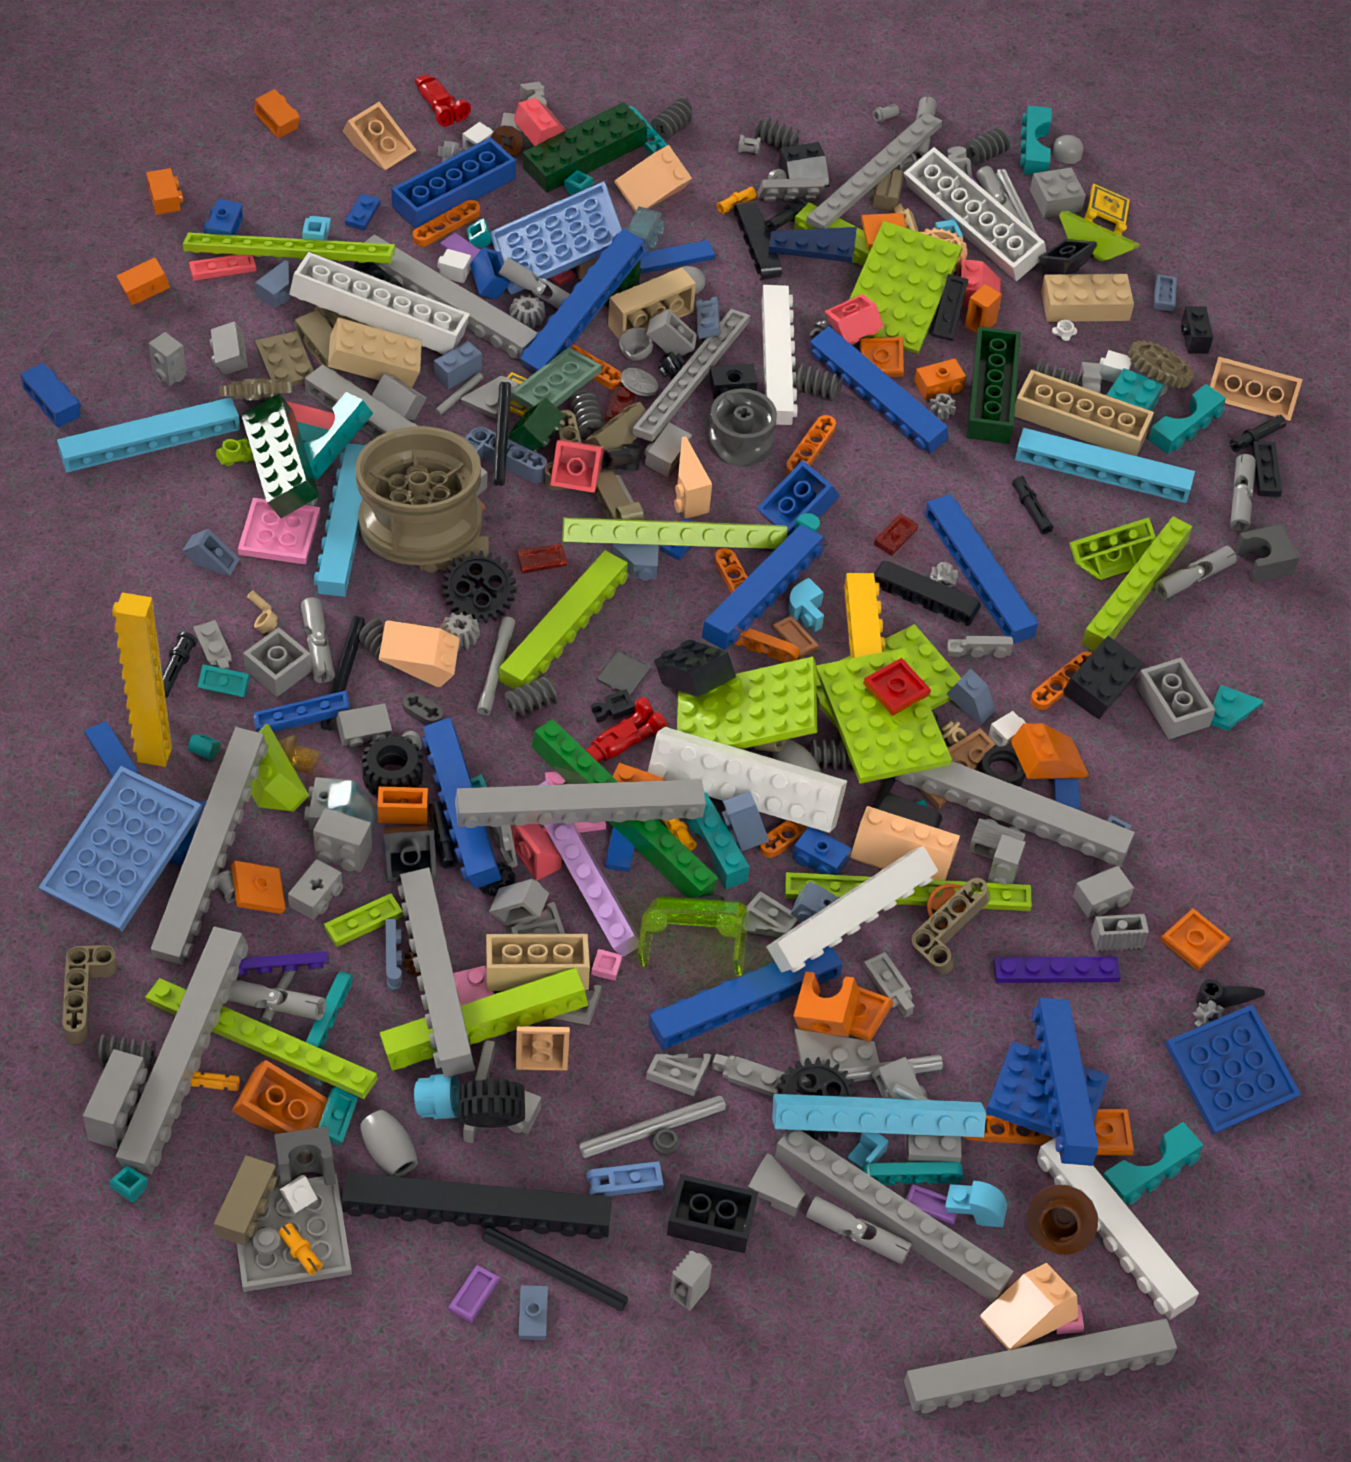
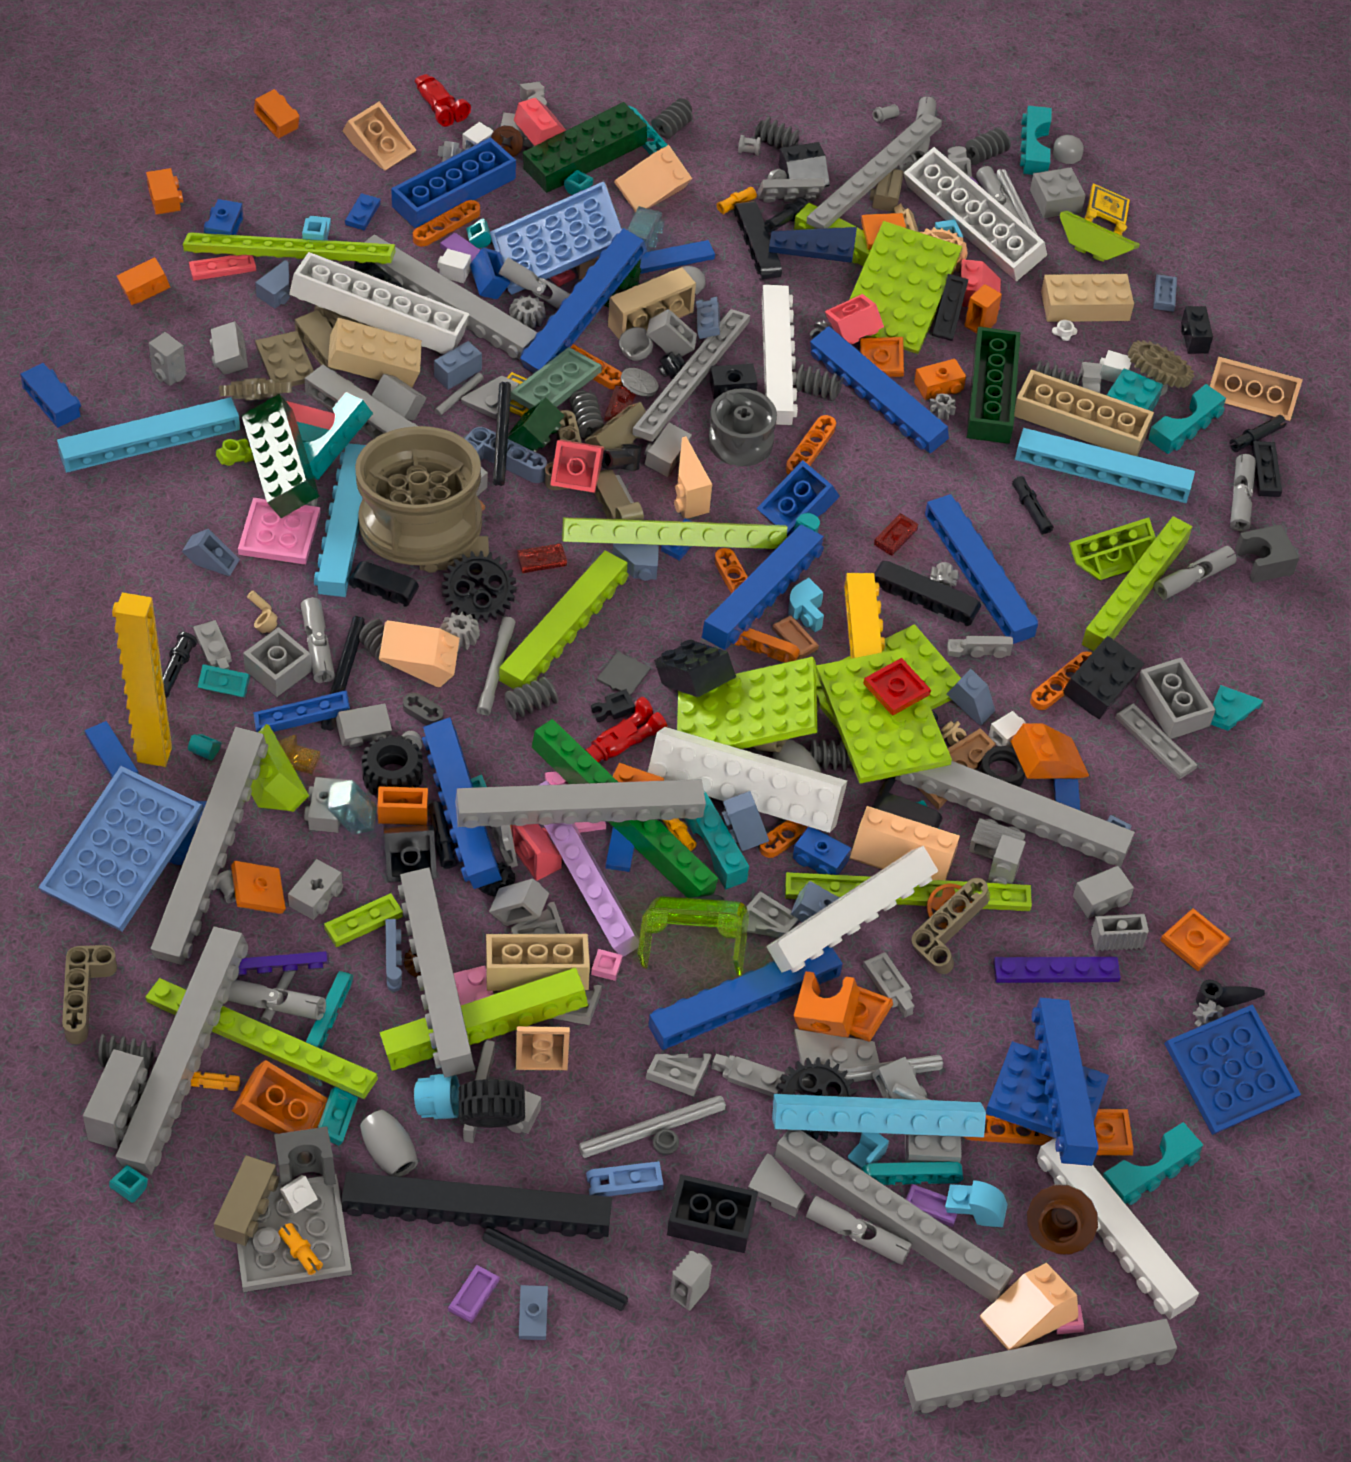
(342, 840): light grey brick -> none
(384, 582): none -> black beam
(1066, 257): black slope -> none
(1156, 741): none -> light grey tile

